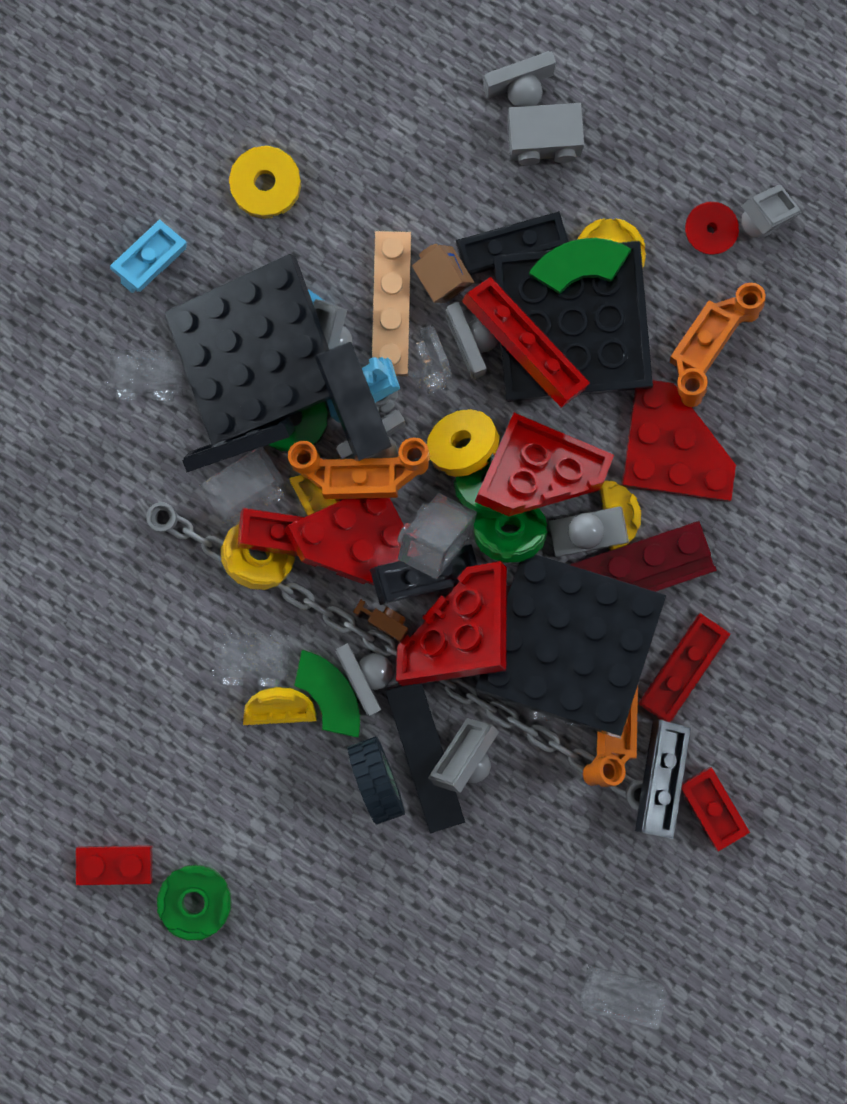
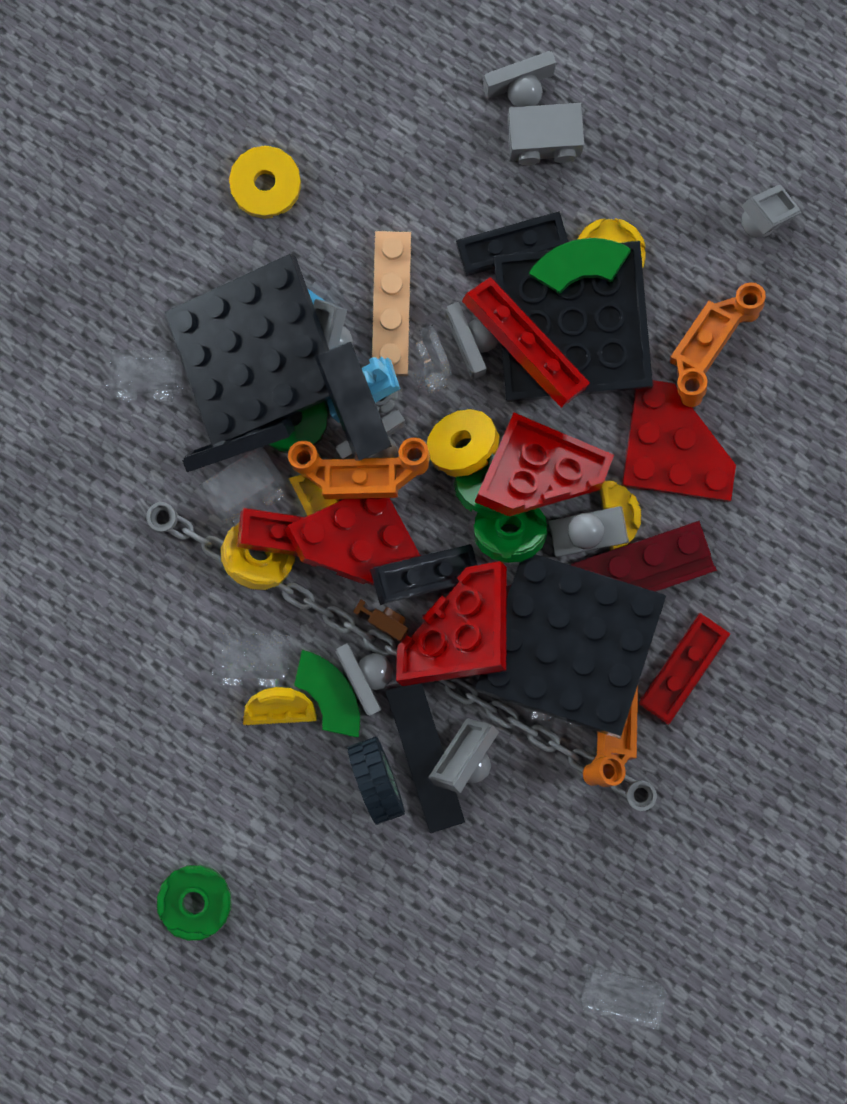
(113, 865): red plate -> none
(148, 257): medium azure plate -> none
(436, 535): clear brick -> none
(442, 273): medium nougat brick -> none
(663, 779): tile -> none
(714, 809): red plate -> none
(718, 217): red piece -> none

